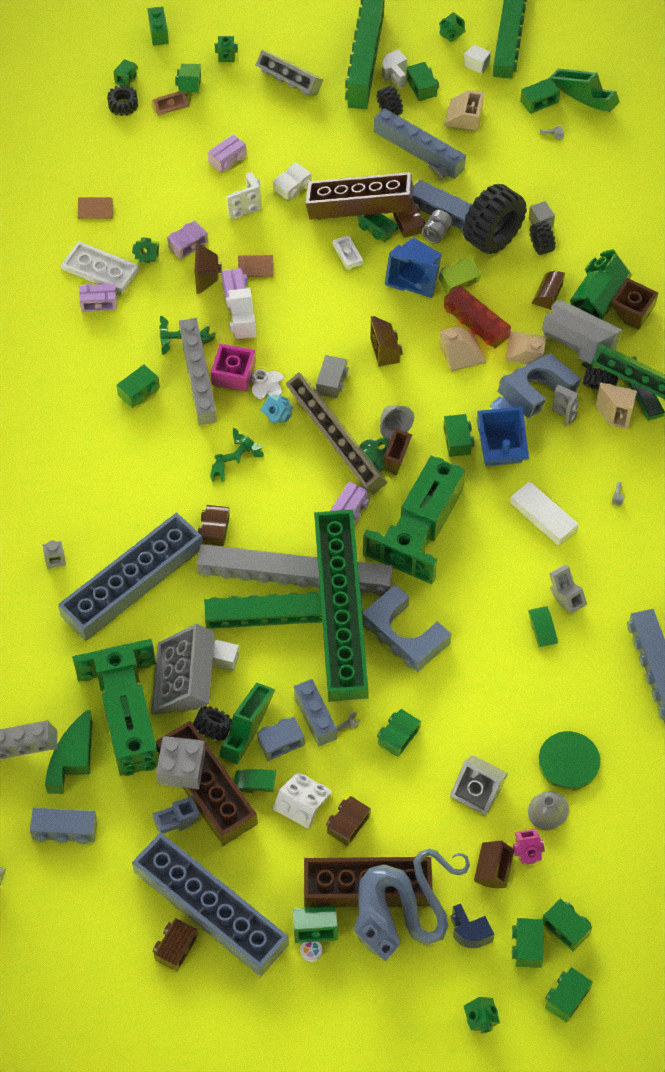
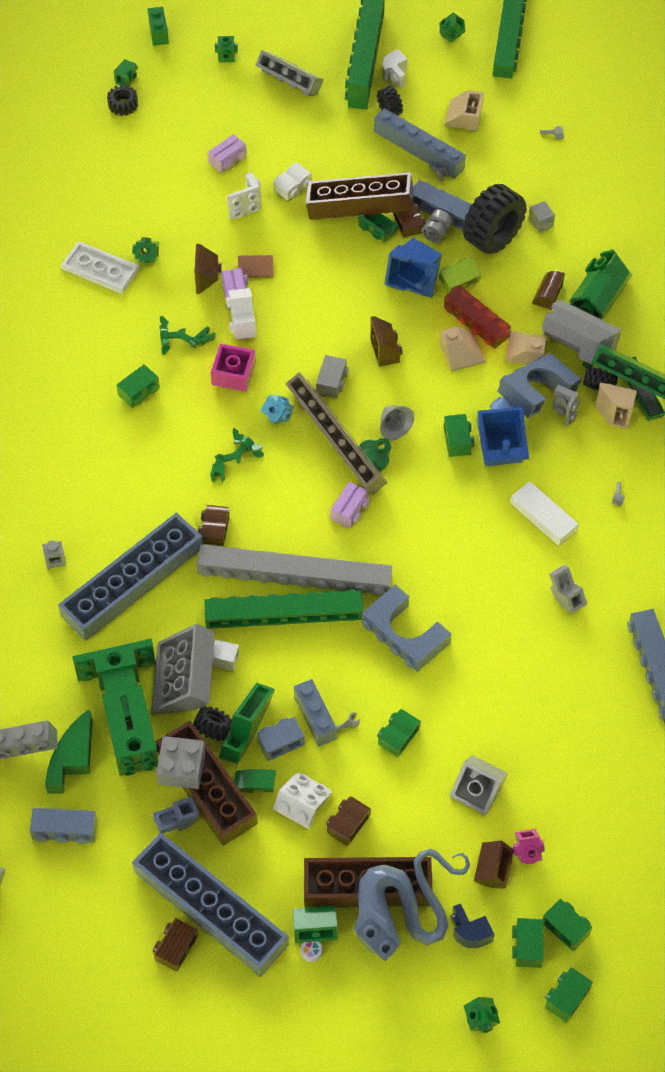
(95, 208): nougat slope -> none
(98, 297): lavender brick -> none
(170, 102): nougat slope -> none
(185, 239): lavender brick -> none
(188, 77): green brick -> none
(197, 371): light grey brick -> none
(268, 384): white plate -> none
(341, 606): green brick -> none
(347, 252): white plate -> none
(396, 450): reddish brown brick -> none
(420, 521): green brick -> none
(422, 81): green brick -> none
(477, 59): white brick -> none
(540, 95): green brick -> none
(542, 237): black tyre -> none
(543, 626): green slope -> none
(548, 810): light grey hat -> none
(569, 760): green tile -> none
(585, 88): green slope -> none
(634, 303): reddish brown slope -> none

